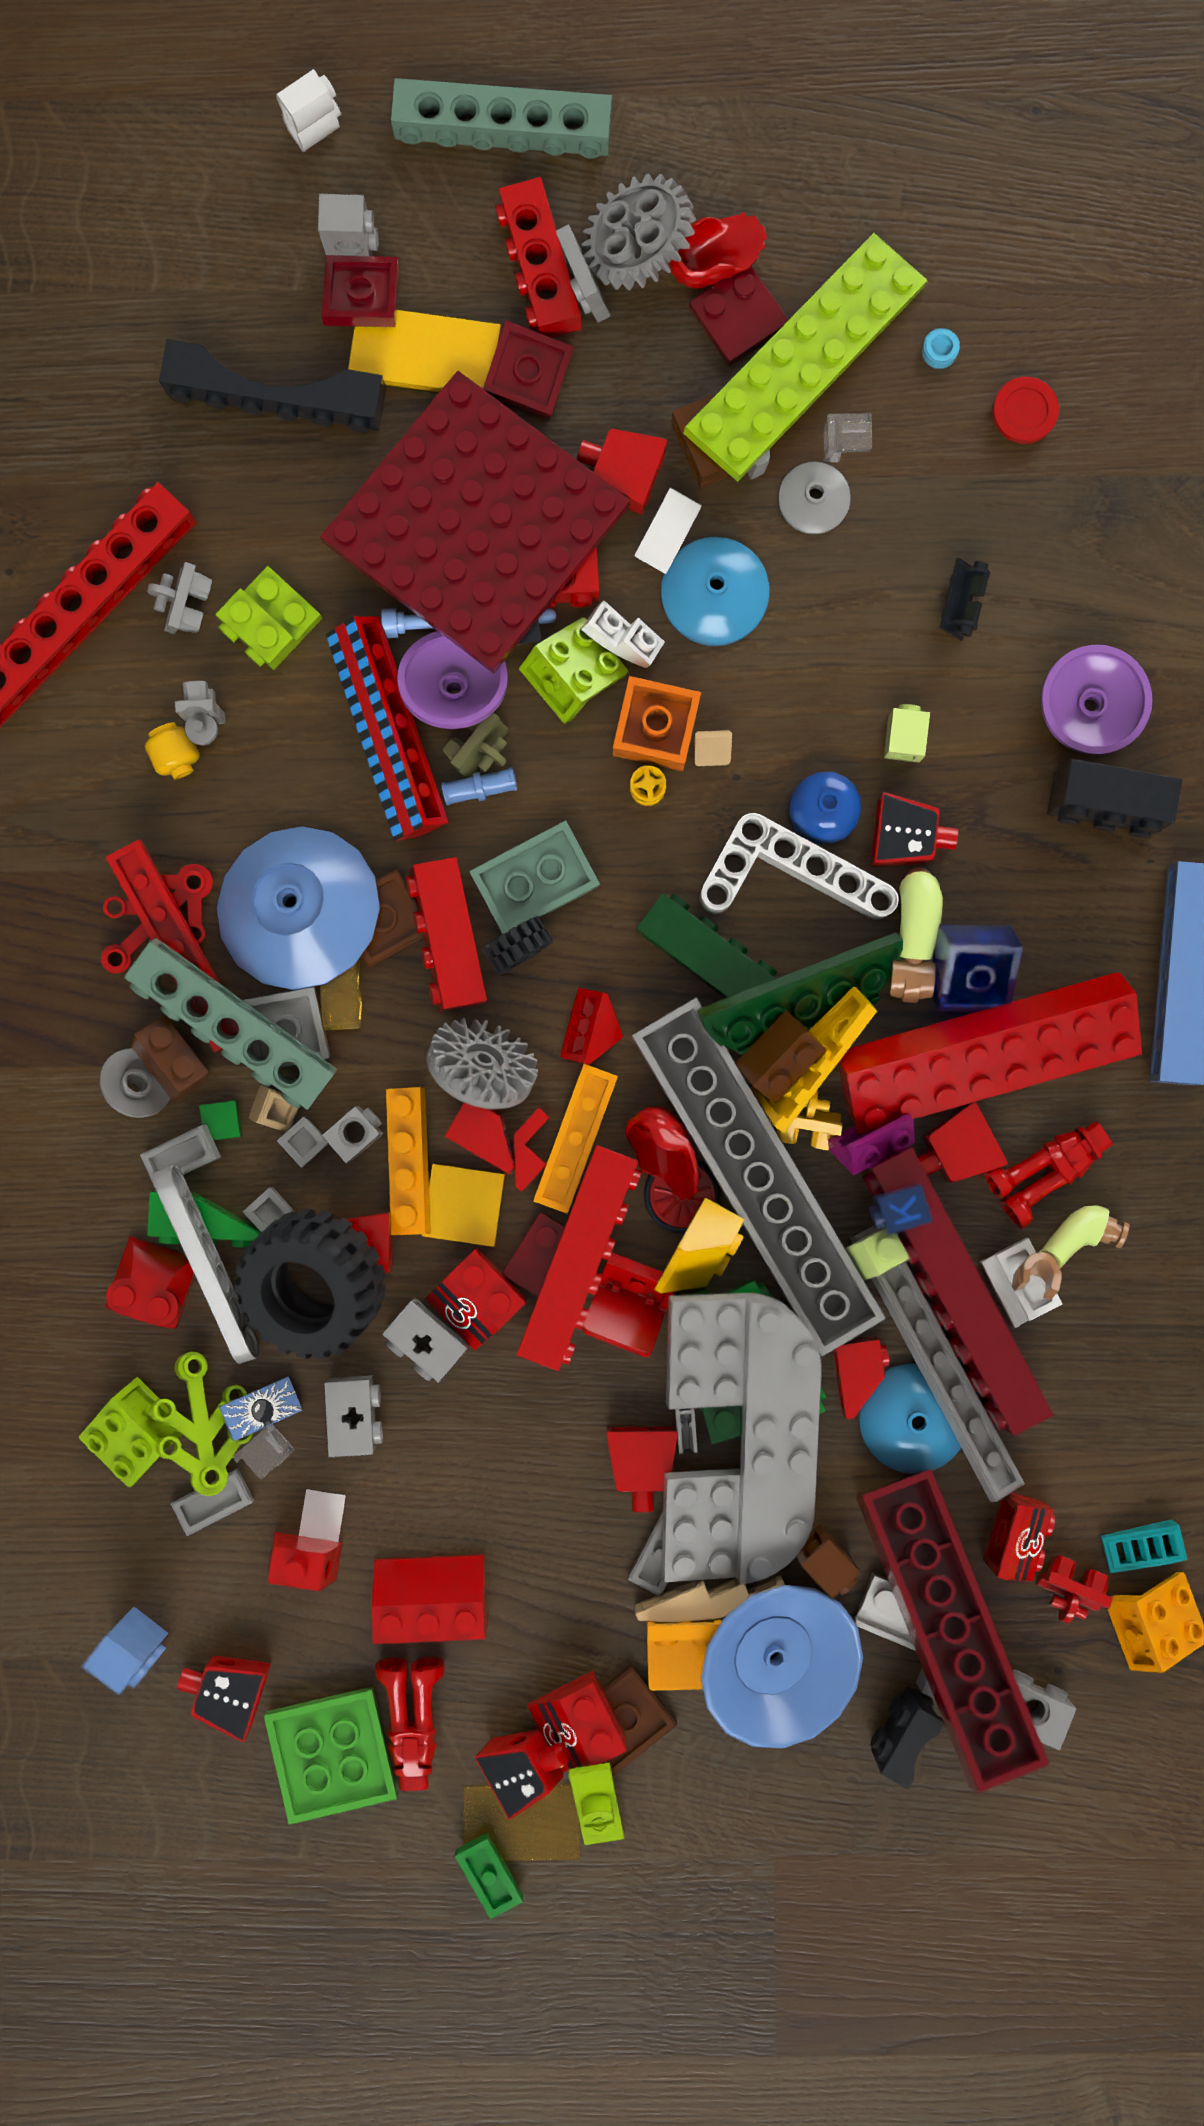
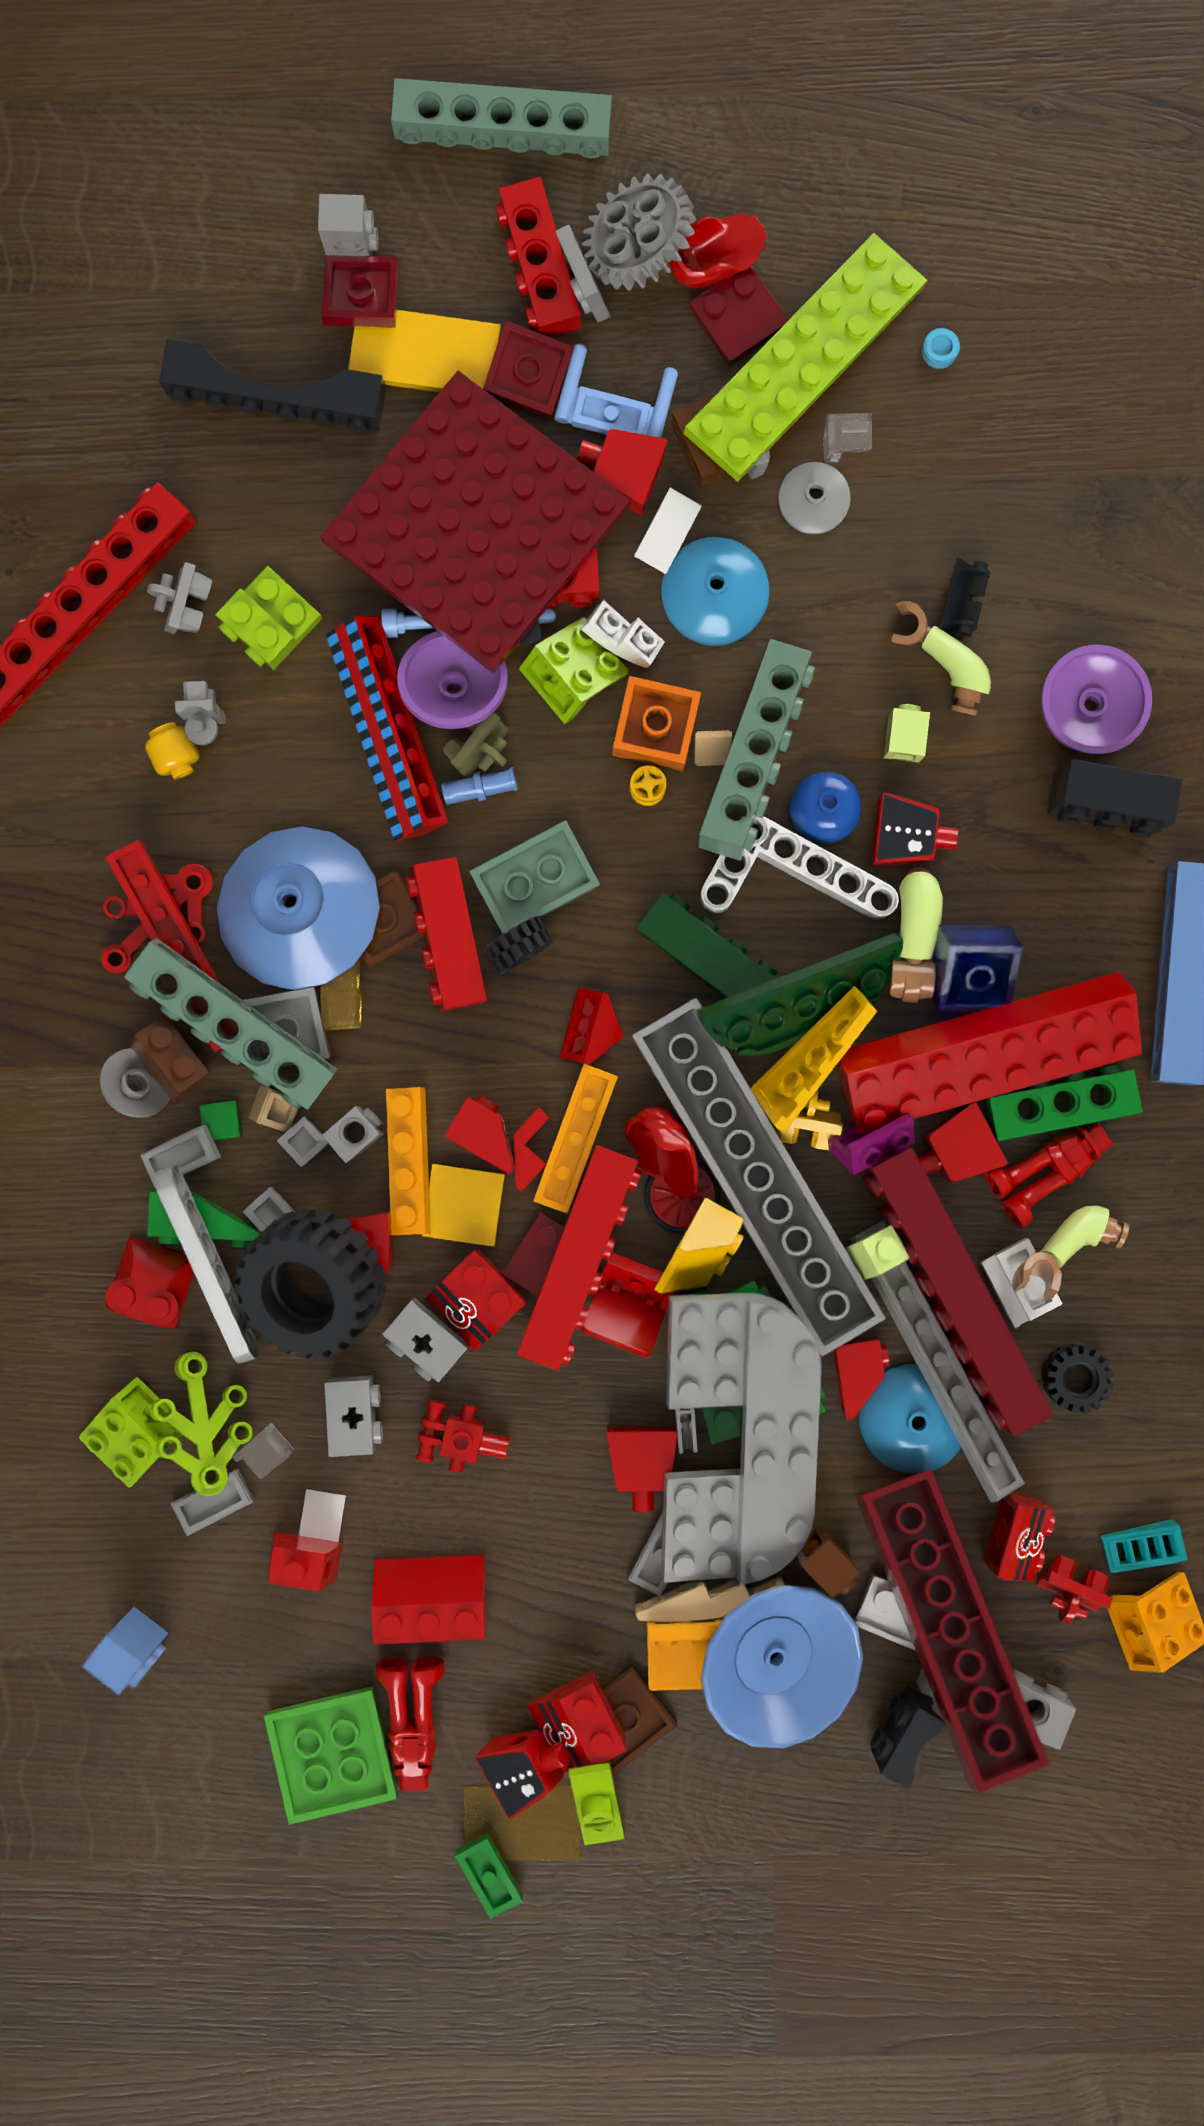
(226, 1693): torso -> none
(260, 1408): tile -> none
(309, 109): white brick -> none
(462, 1438): none -> red piece
(481, 1065): light grey wheel -> none
(604, 411): none -> light blue plate
(780, 664): none -> sand green brick
(780, 1056): reddish brown brick -> none
(900, 1209): dark blue brick -> none
(964, 666): none -> yellowish green piece
(1025, 410): red piece -> none
(1098, 1385): none -> black tyre
(1119, 1100): none -> green brick

